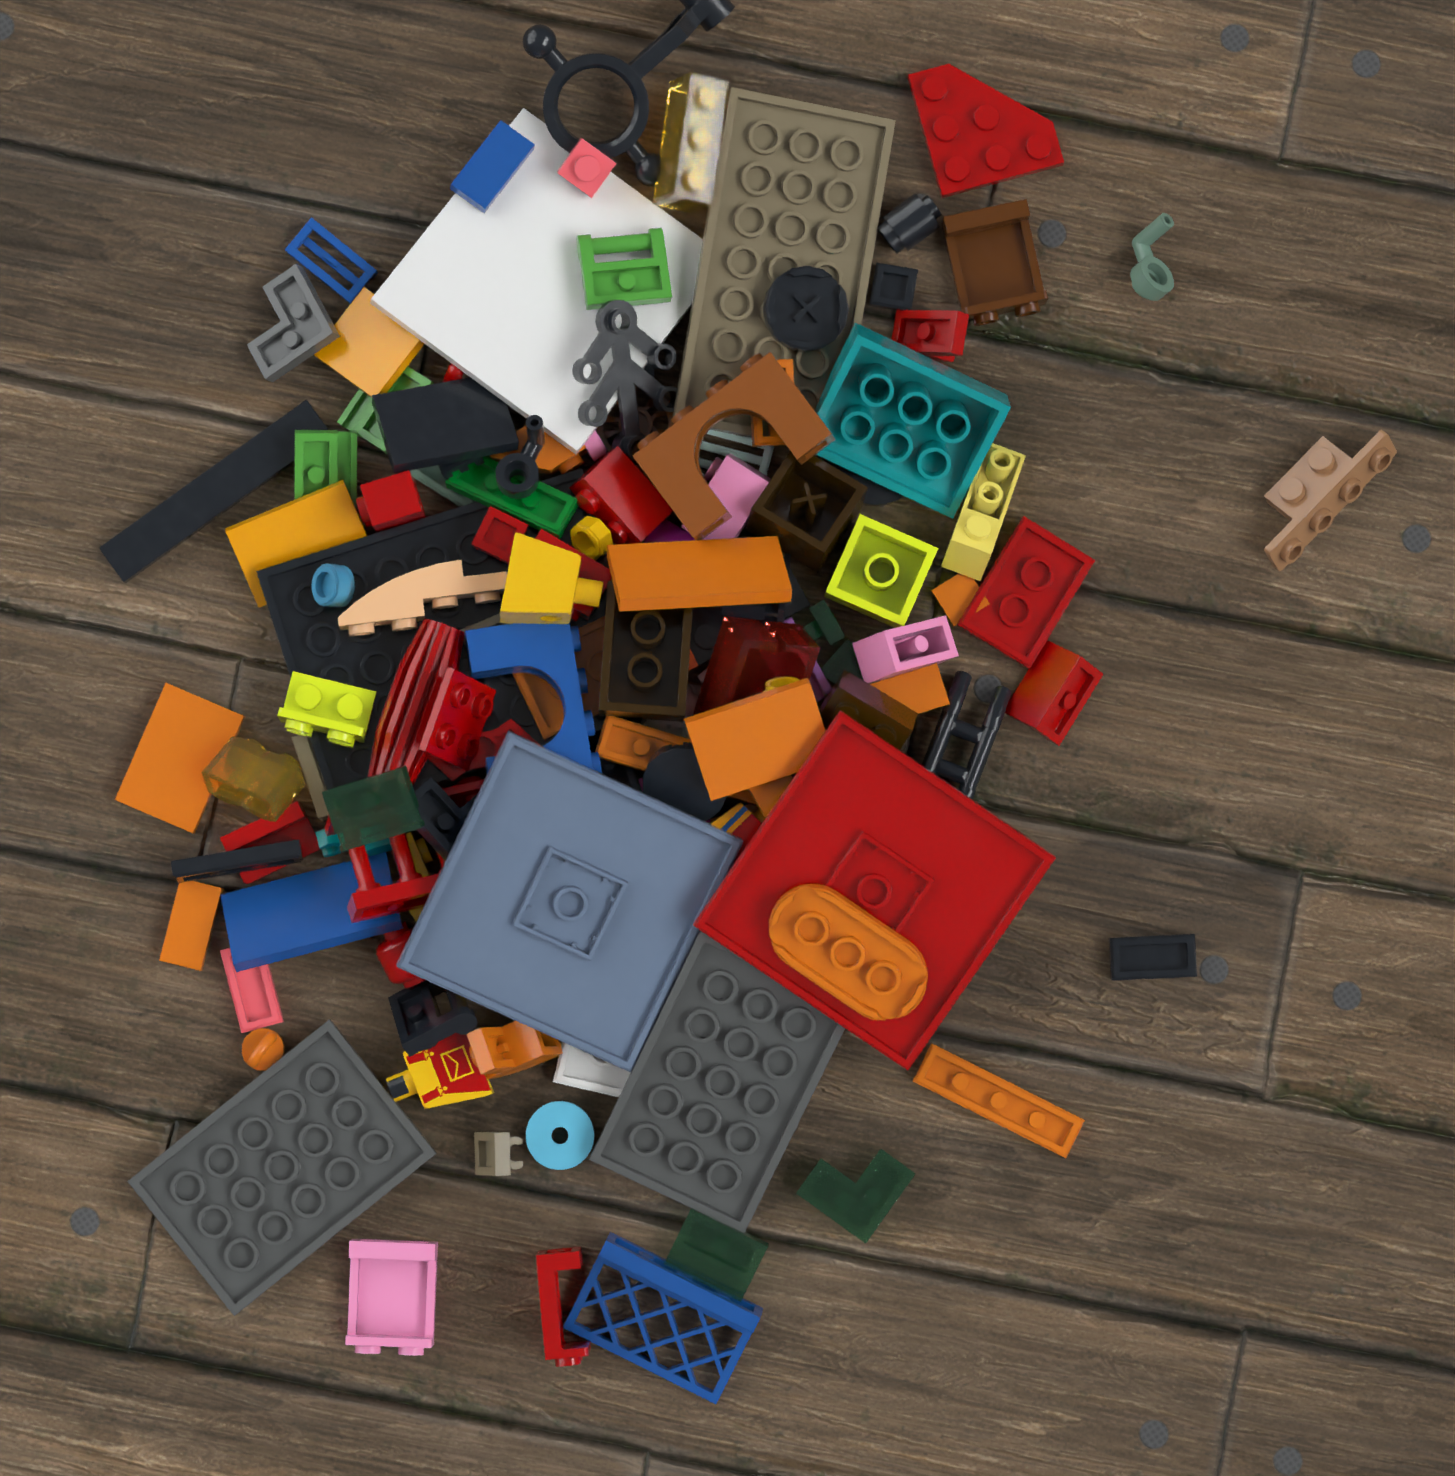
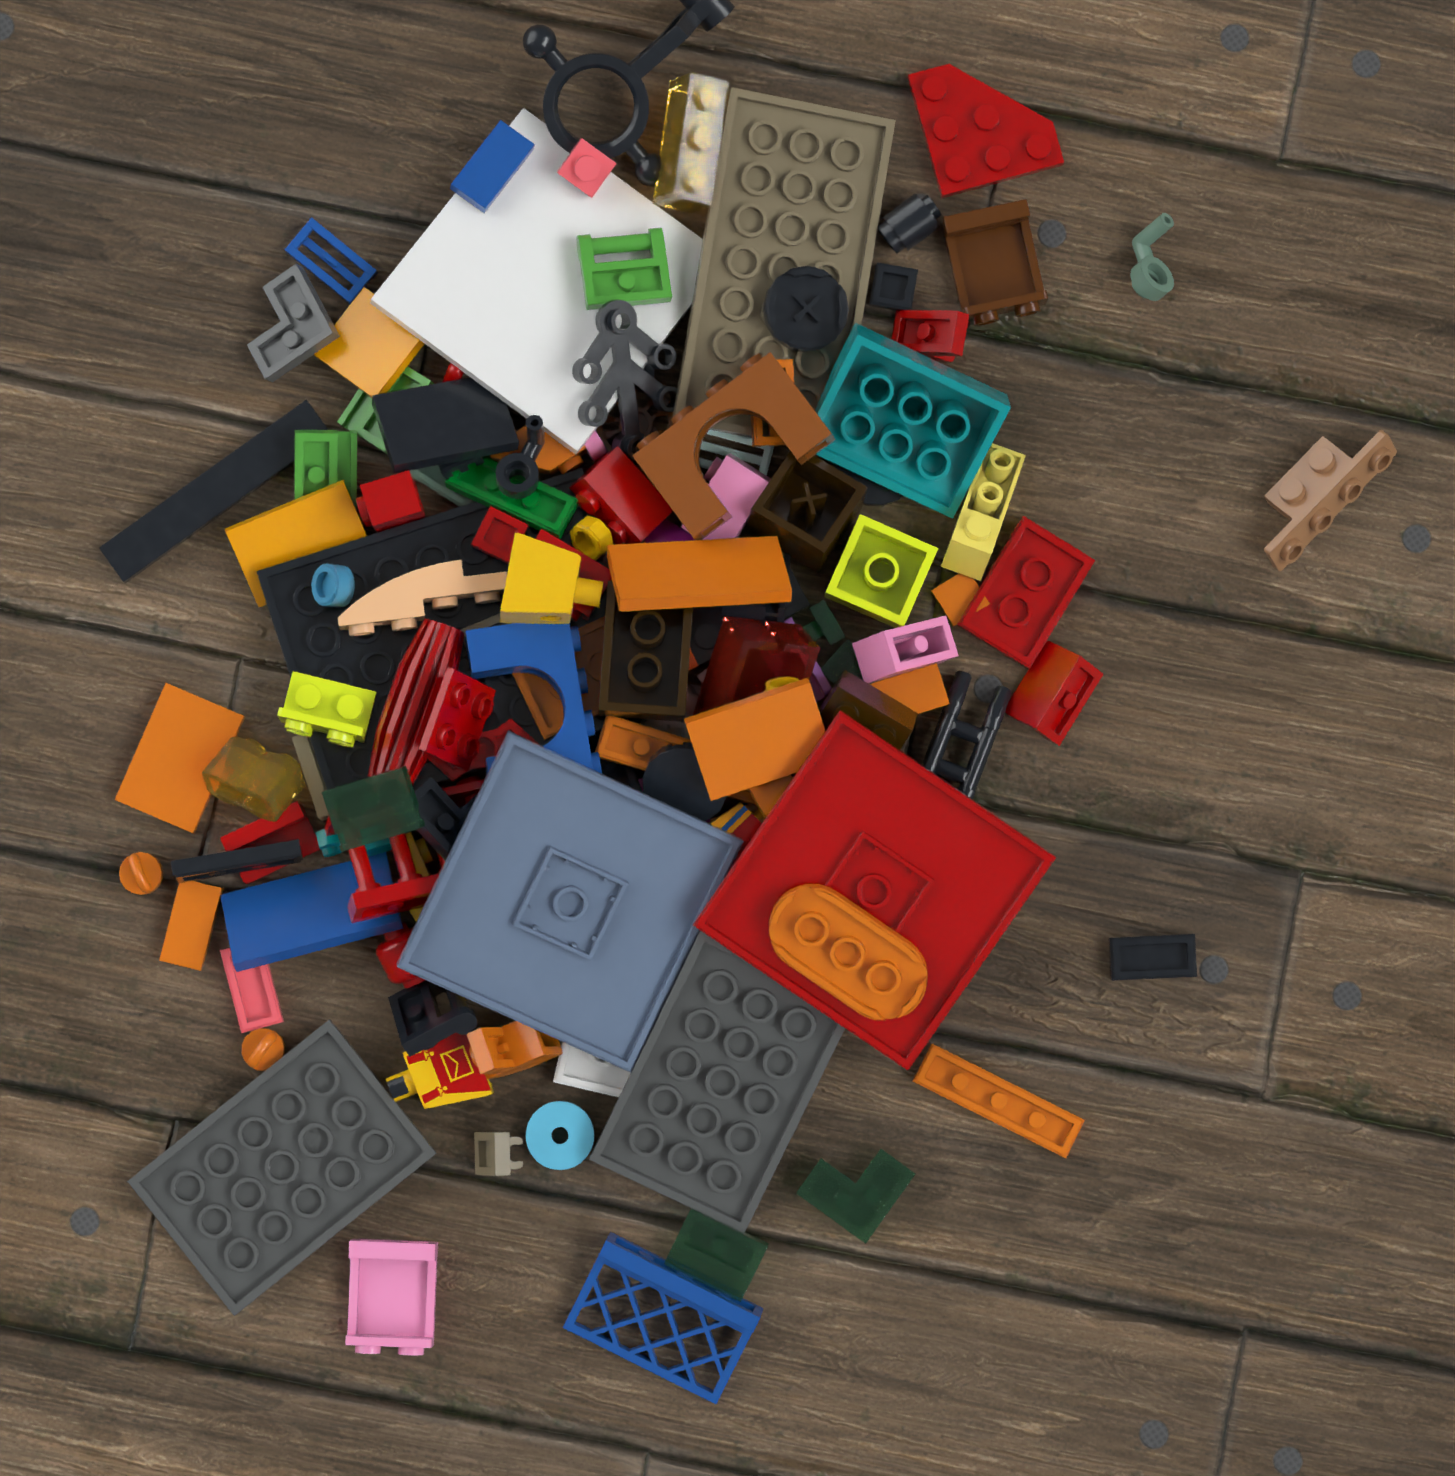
(141, 873): none -> orange tile
(555, 1346): red panel -> none

